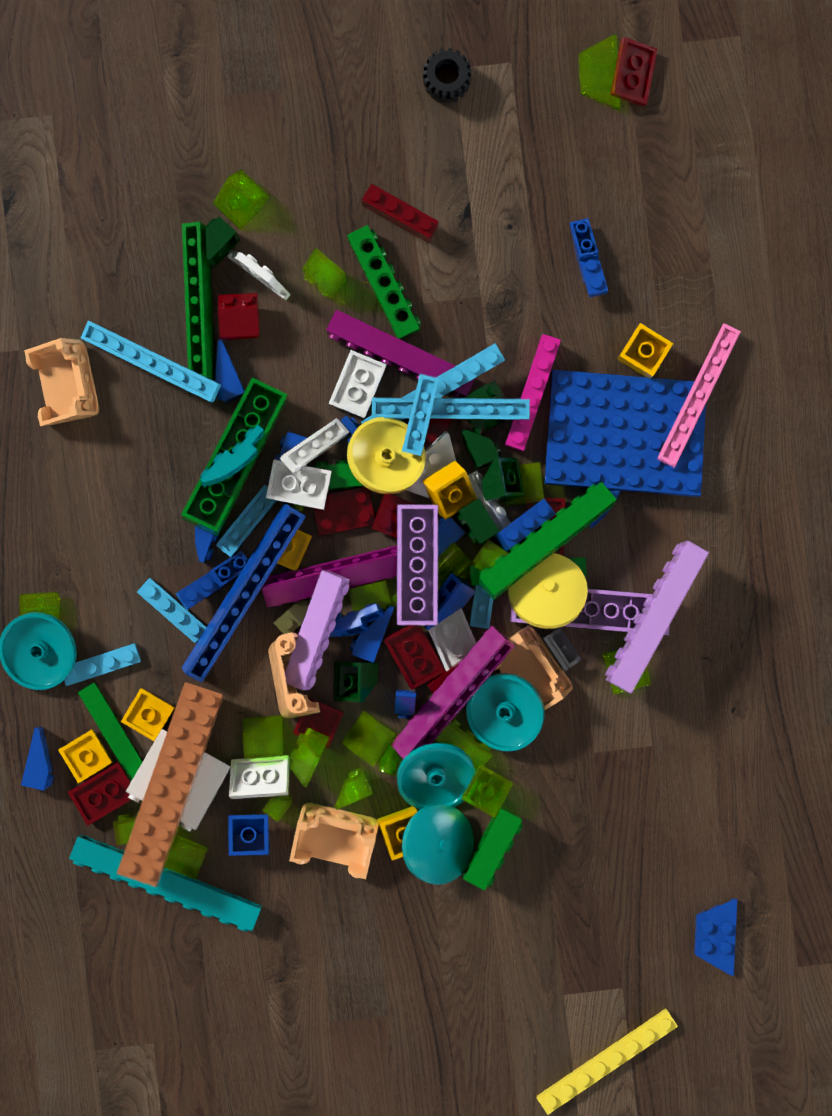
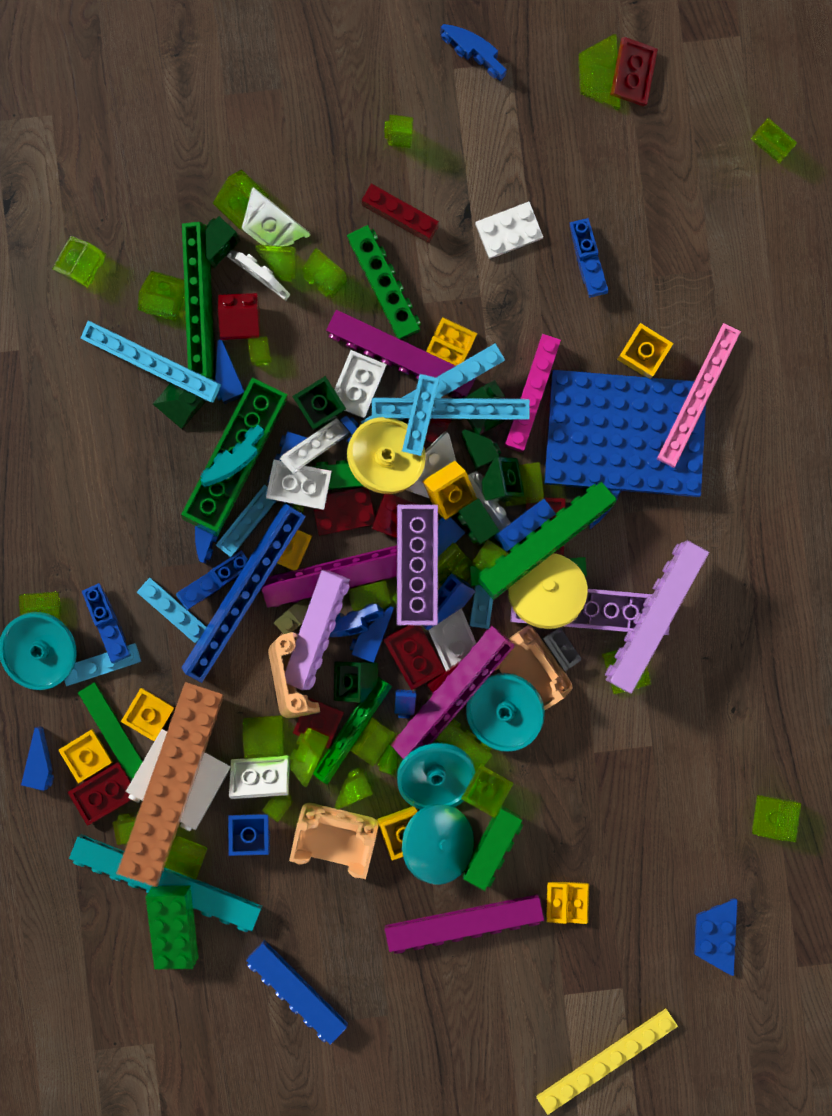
(64, 381): light nougat windscreen -> none
(79, 261): none -> clear neon green slope
(106, 622): none -> blue slope
(161, 295): none -> clear neon green slope
(172, 927): none -> green brick
(178, 404): none -> dark green slope
(260, 351): none -> clear neon green brick
(269, 223): none -> wing
(279, 260): none -> clear neon green slope
(296, 992): none -> blue brick
(319, 403): none -> dark green slope
(351, 732): none -> green tile
(399, 131): none -> clear neon green brick
(450, 60): black tyre -> none
(451, 342): none -> yellow slope
(464, 923): none -> magenta brick
(469, 44): none -> blue slope
(509, 230): none -> white plate
(567, 902): none -> yellow slope
(773, 140): none -> clear neon green brick
(776, 818): none -> clear neon green slope

